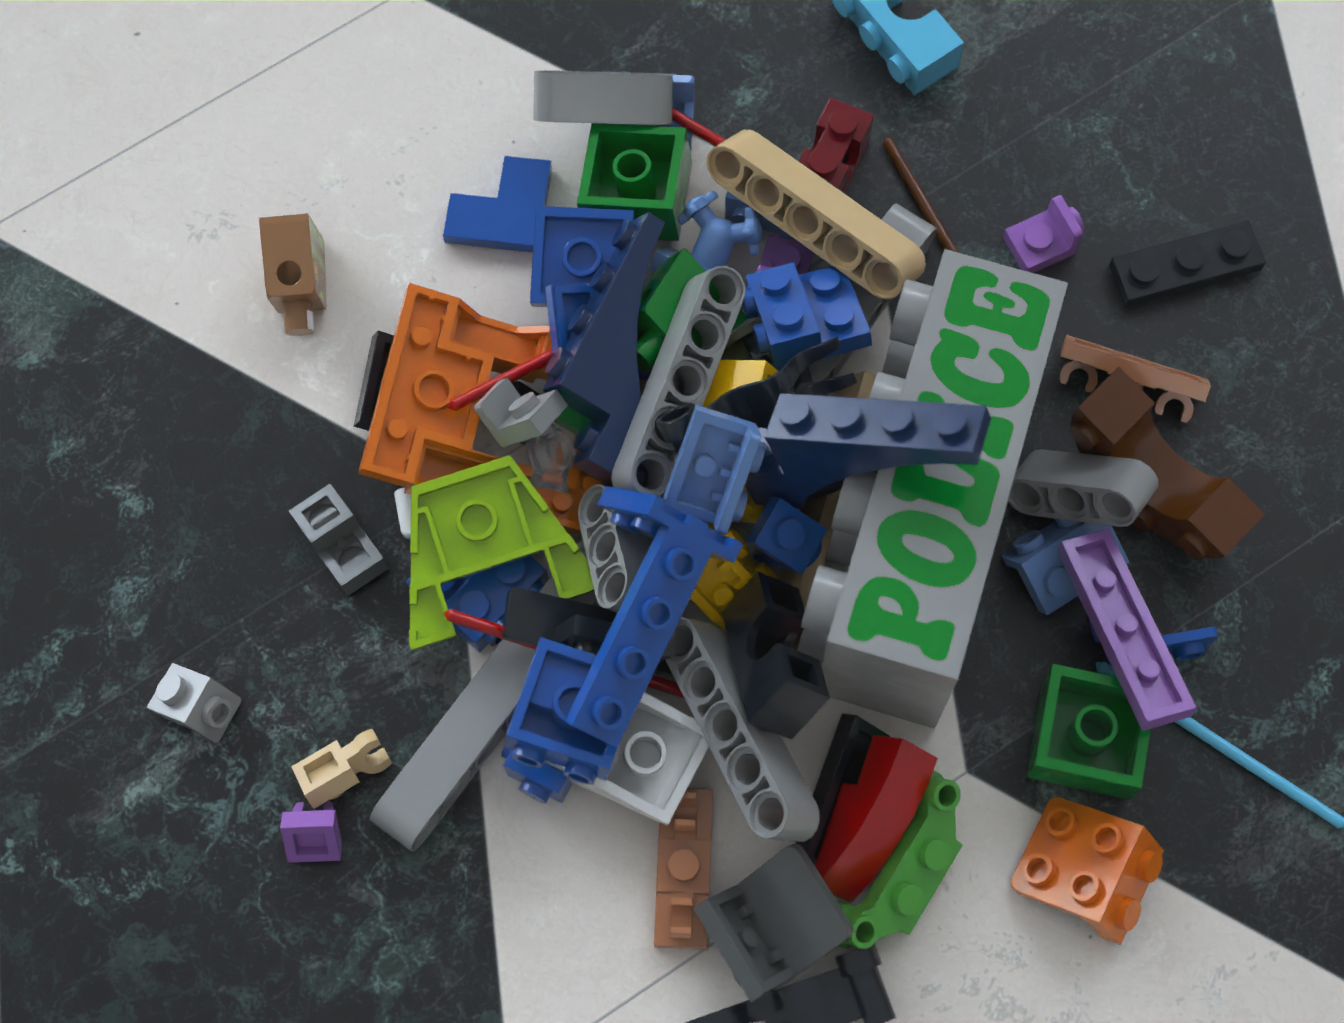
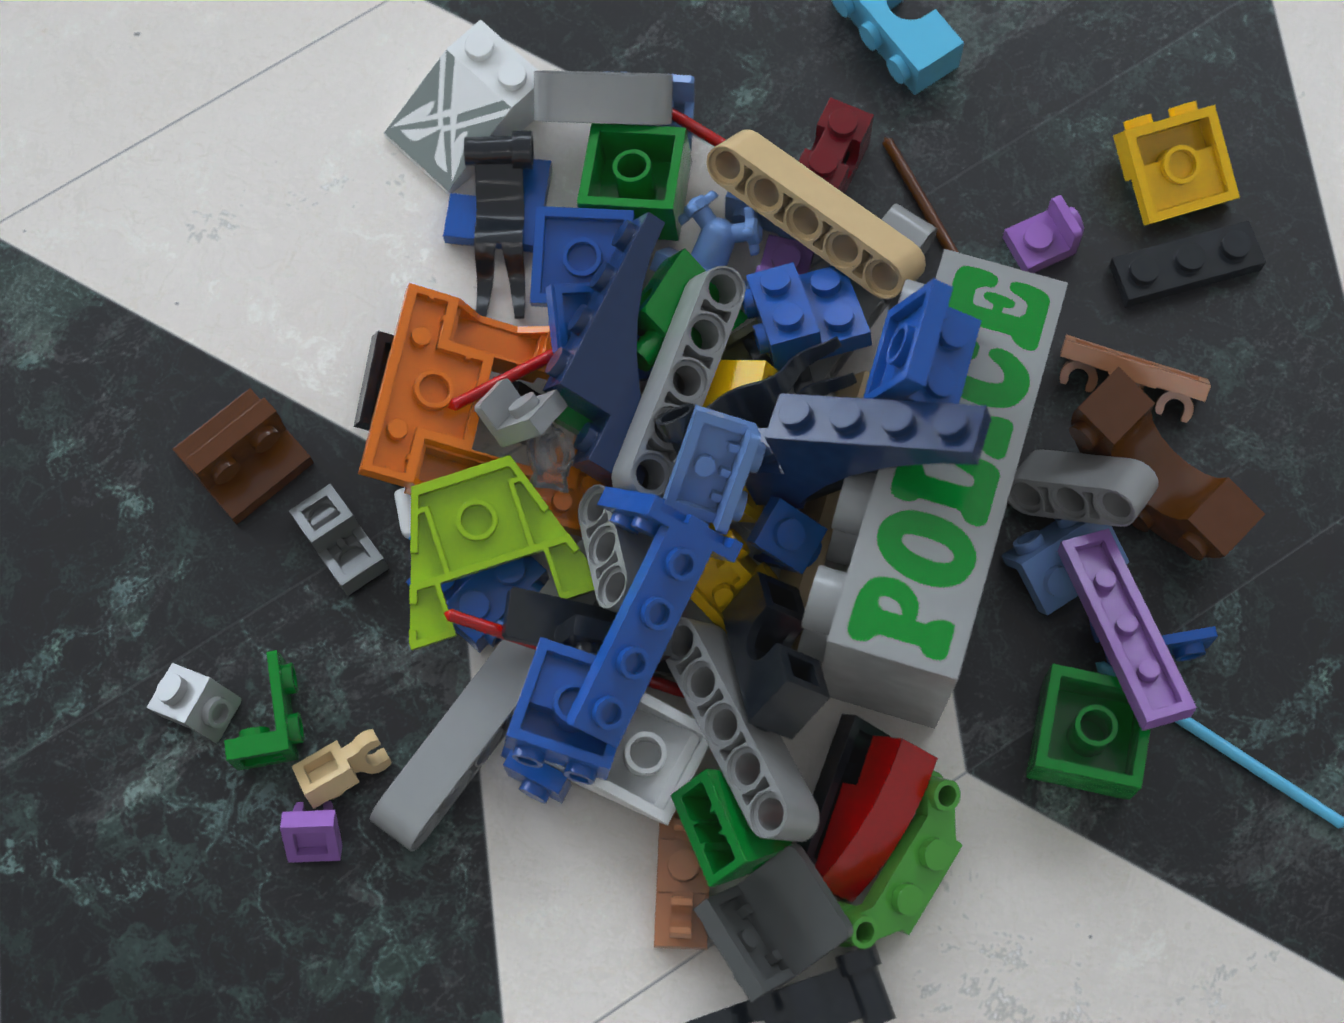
(243, 455): none -> reddish brown bracket
(258, 745): none -> green bracket
(294, 269): medium nougat torso -> none
(470, 92): none -> white slope
(500, 210): none -> black flag
(719, 829): none -> green torso
(923, 349): none -> blue bracket
(1089, 866): orange bracket -> none
(1176, 162): none -> yellow plate

